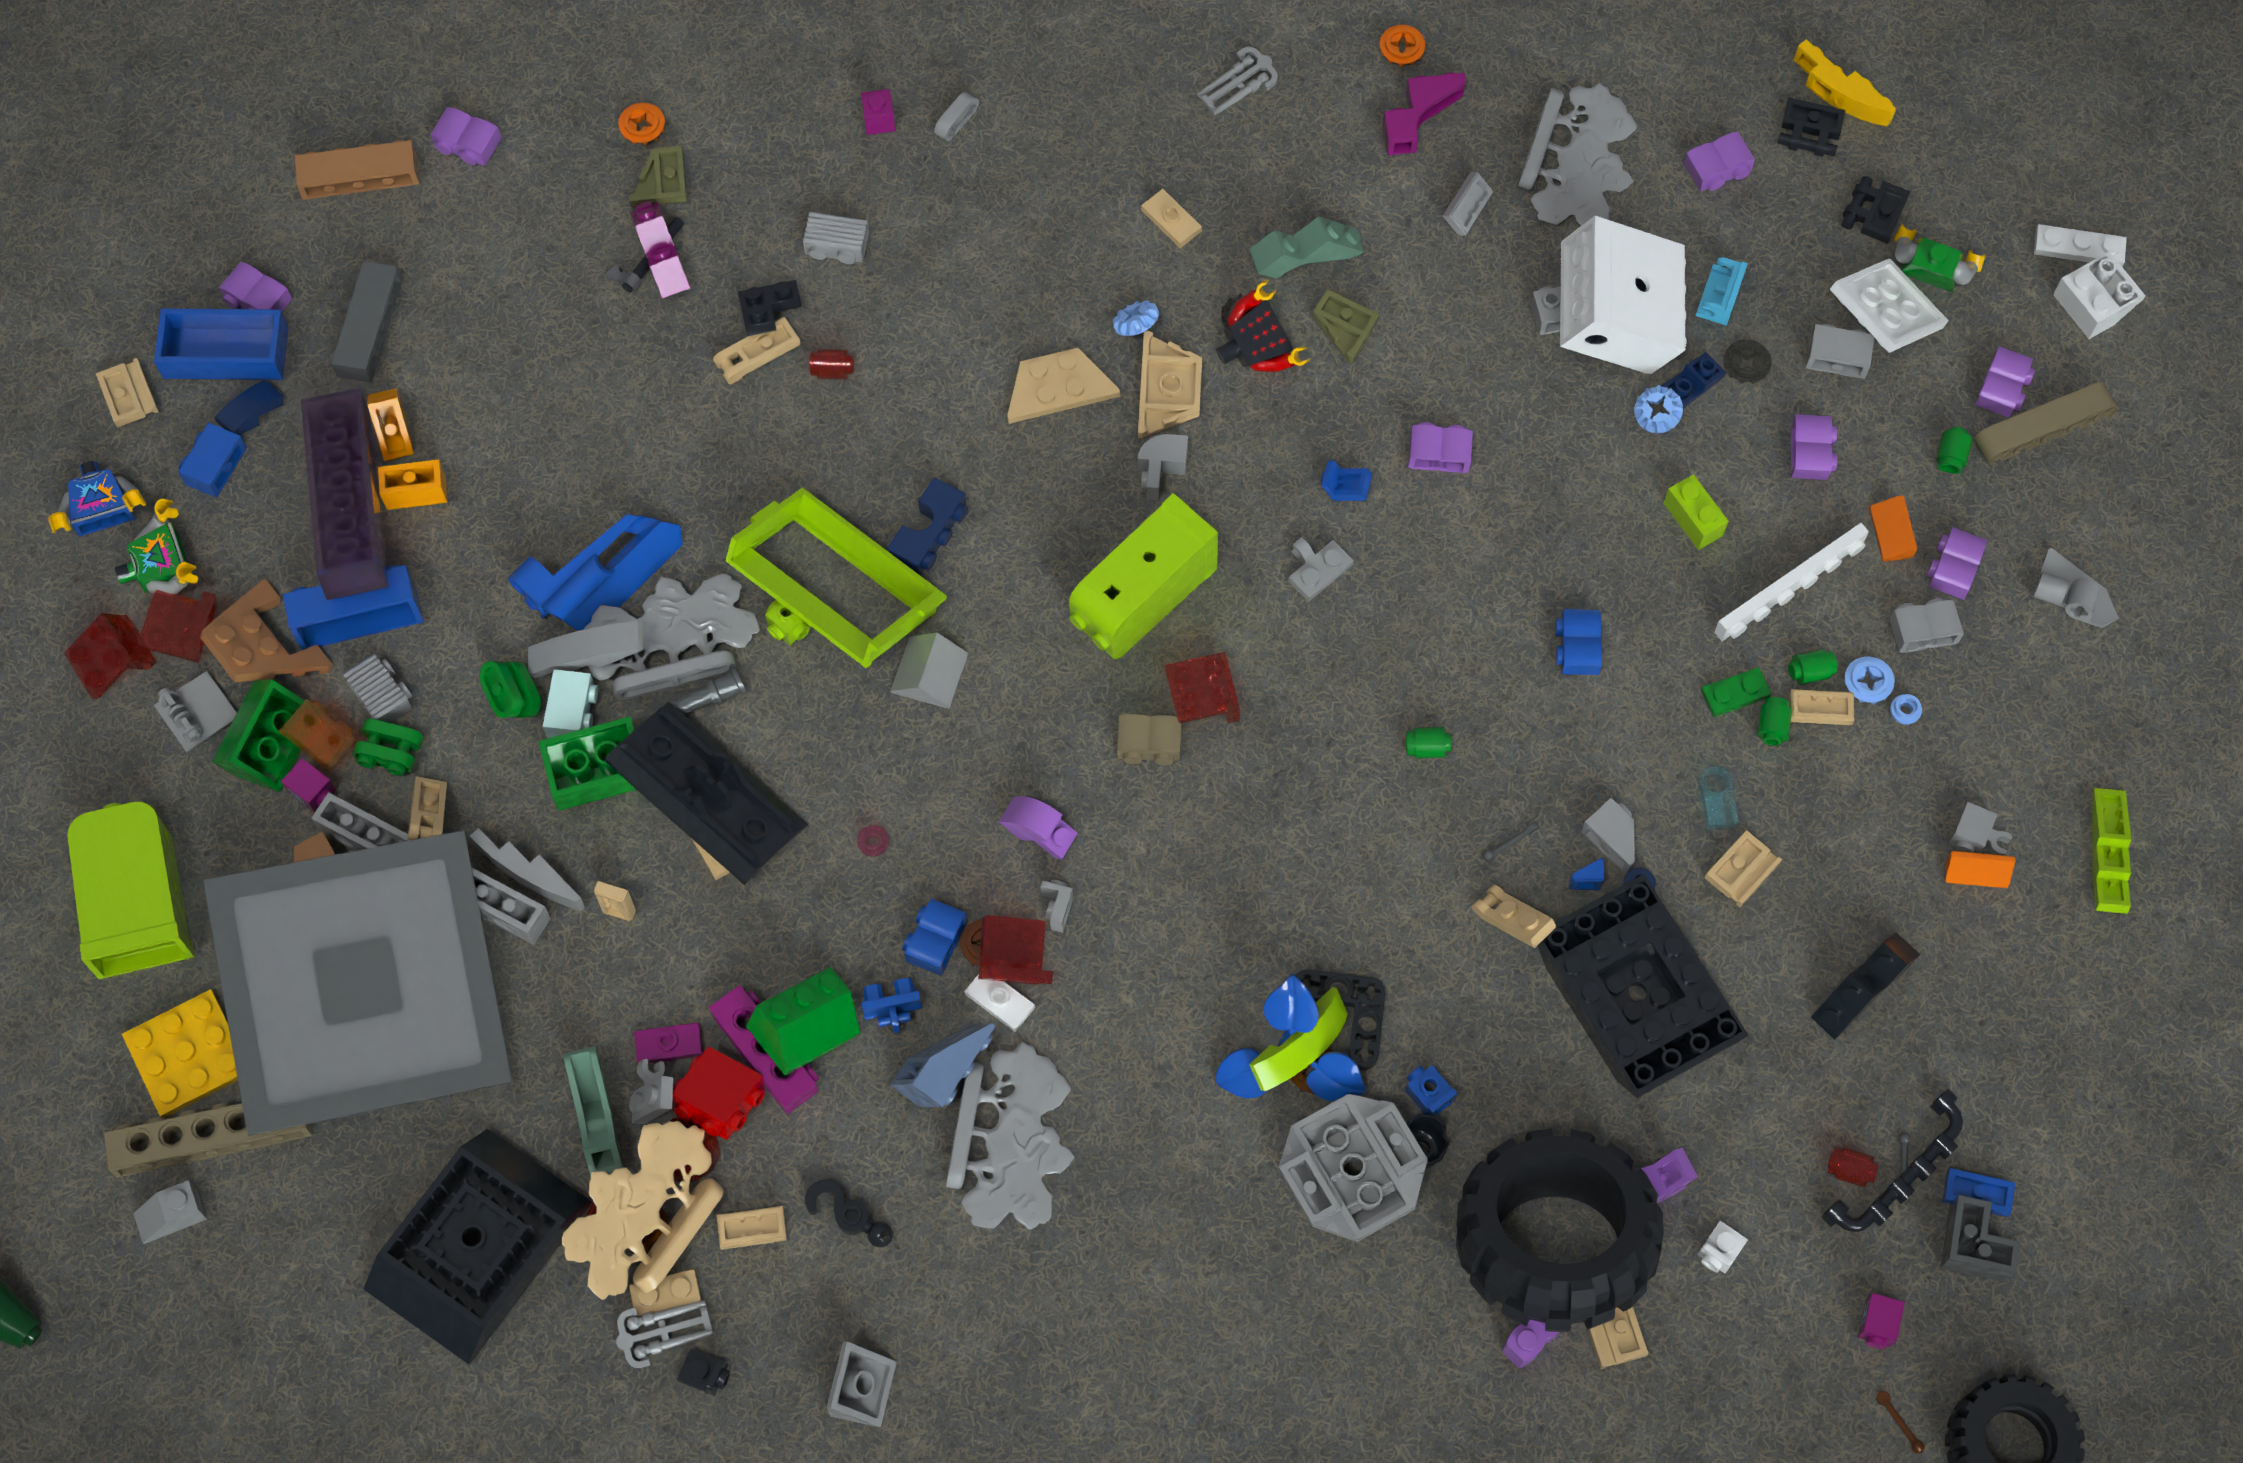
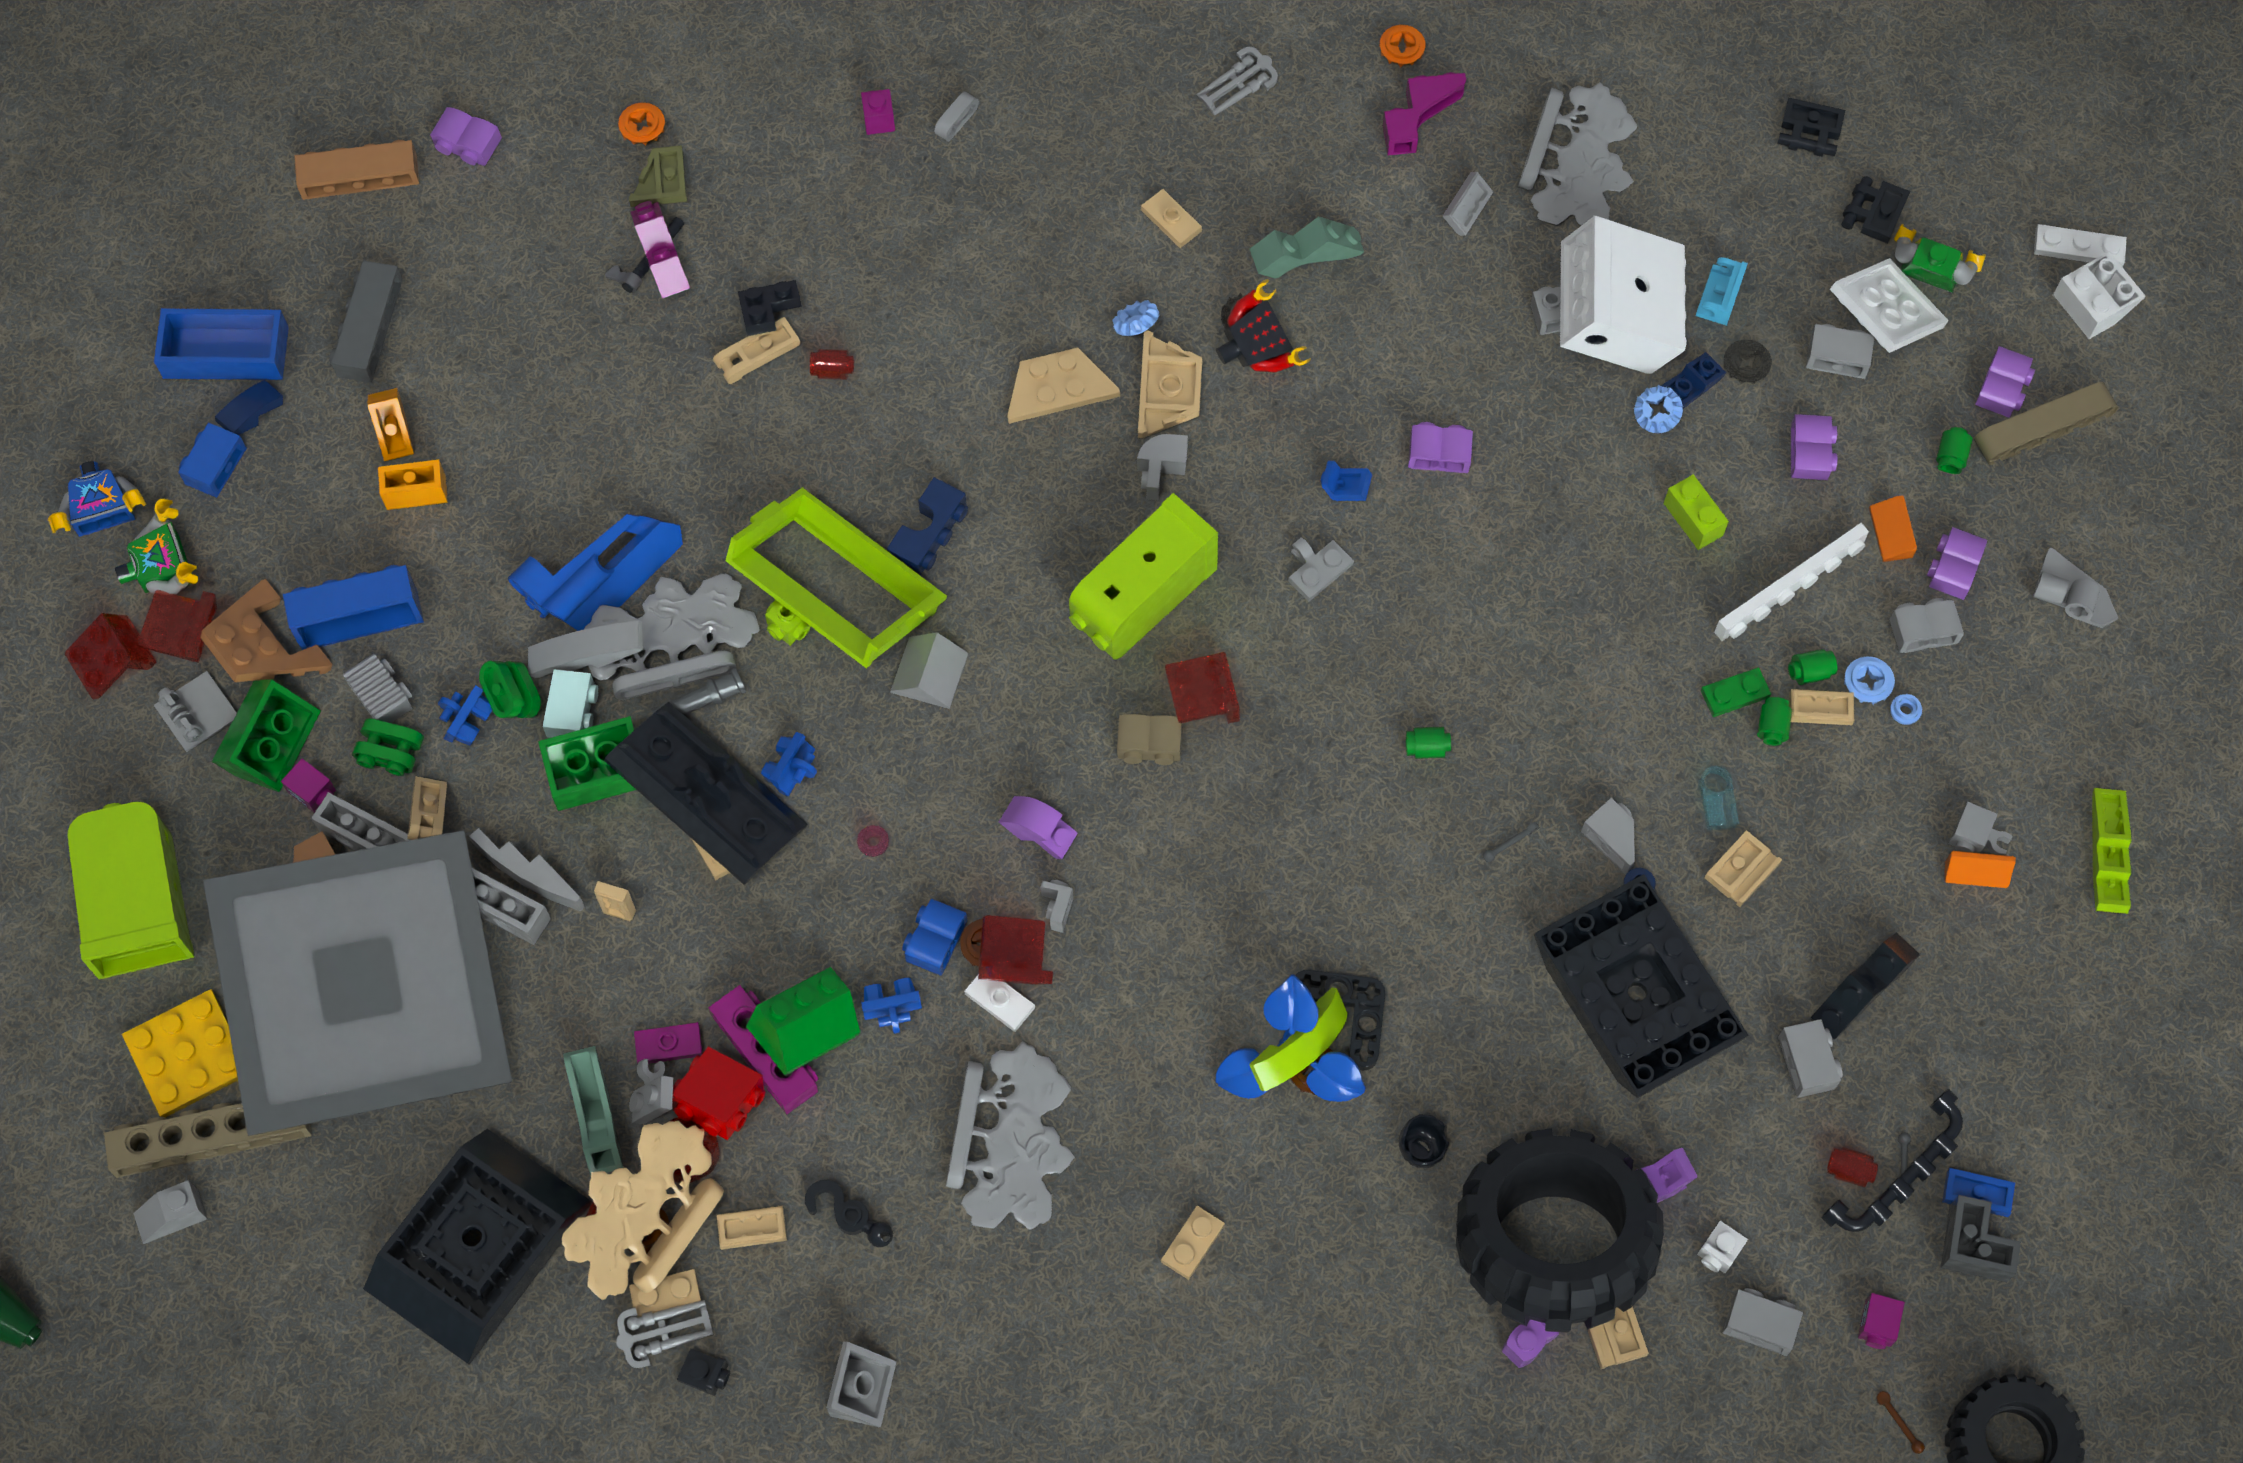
(126, 392): tan plate -> none
(252, 290): medium lavender brick -> none
(318, 734): clear orange brick -> none
(344, 494): clear purple brick -> none
(474, 704): none -> blue hips
(793, 765): none -> blue hips
(836, 237): light grey brick -> none
(934, 1072): sand blue slope -> none
(1192, 1242): none -> tan plate
(1345, 323): olive wing -> none
(1360, 1133): light grey piece -> none
(1434, 1101): blue brick -> none
(1514, 916): tan plate -> none
(1580, 641): blue brick -> none
(1589, 877): blue slope -> none
(1719, 162): medium lavender brick -> none
(1763, 1321): none -> light grey brick
(1810, 1058): none -> light grey brick
(1847, 93): yellow slope -> none

